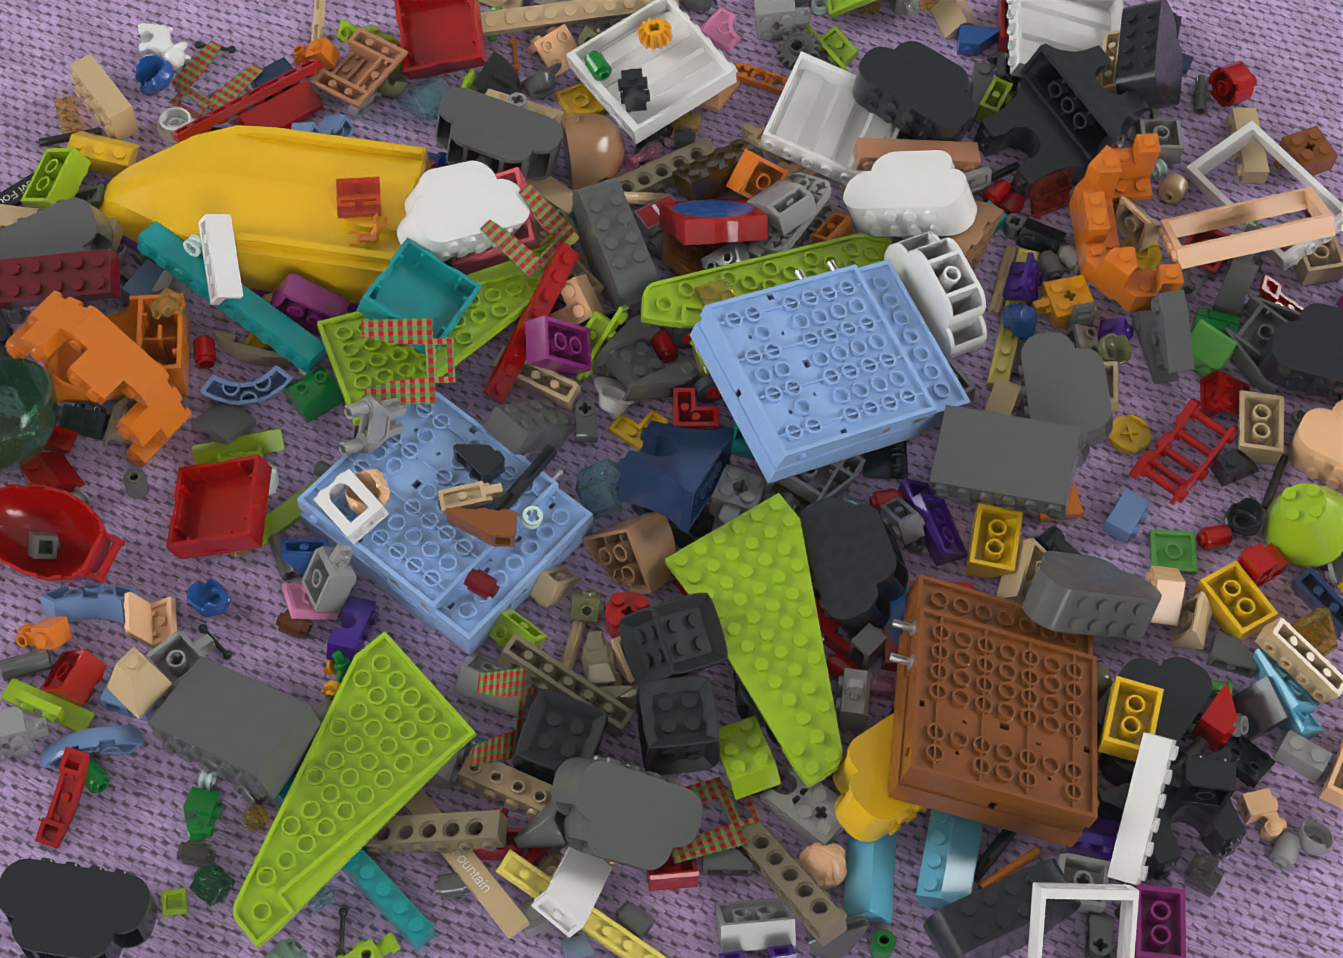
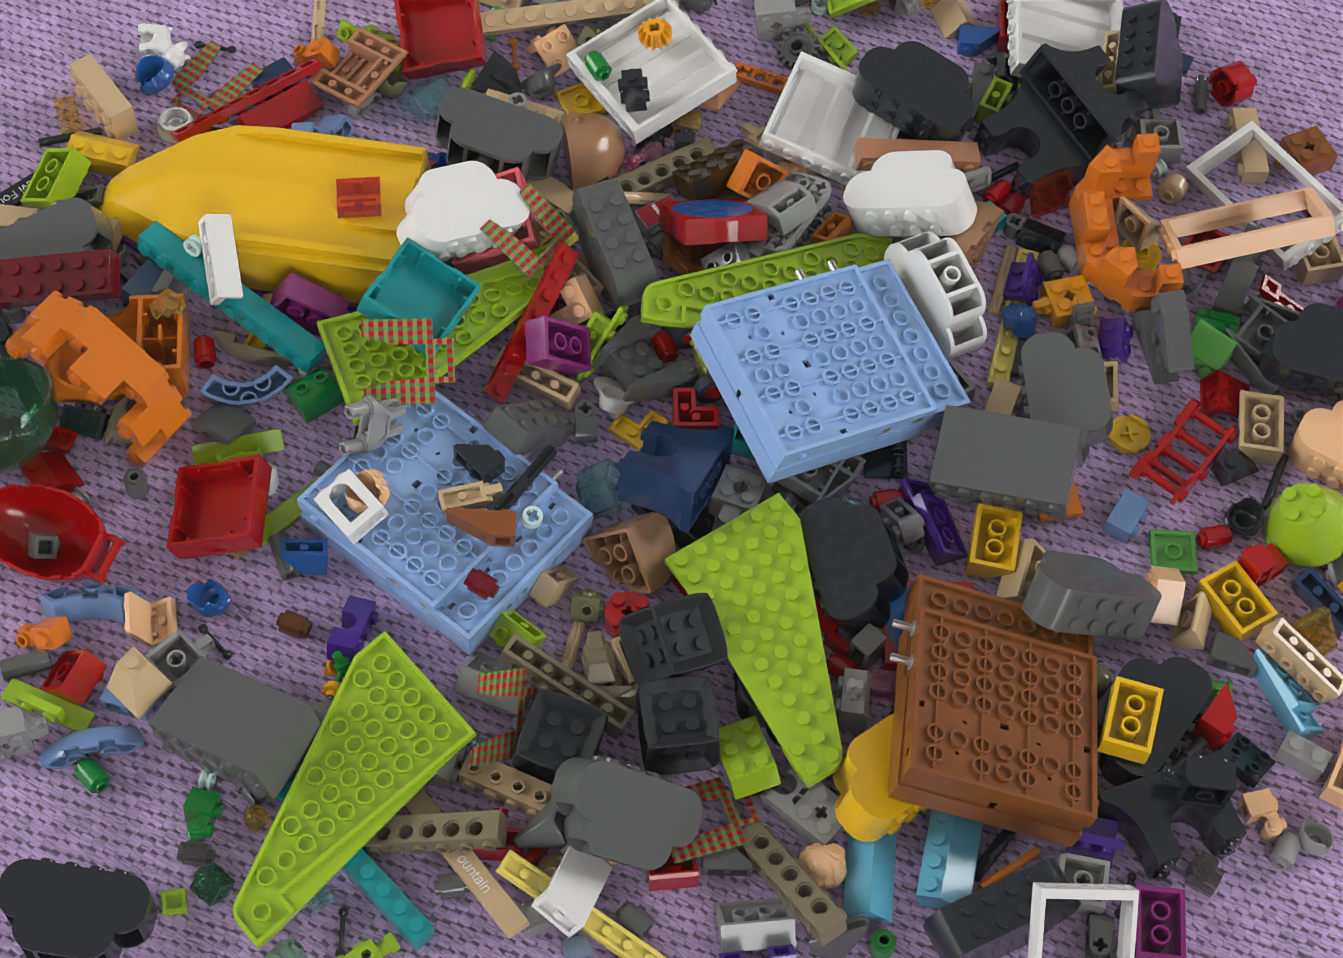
(65, 798): red slope -> none
(300, 604): bright pink tile -> none
(329, 578): light grey hinge -> none
(373, 236): orange arm -> none
(714, 292): clear yellow piece -> none
(720, 29): bright pink tile -> none
(1054, 540): black piece -> none
(1115, 348): olive hair -> none
(1142, 808): white brick -> none
(1241, 725): light grey plate -> none
(1262, 707): black tile -> none

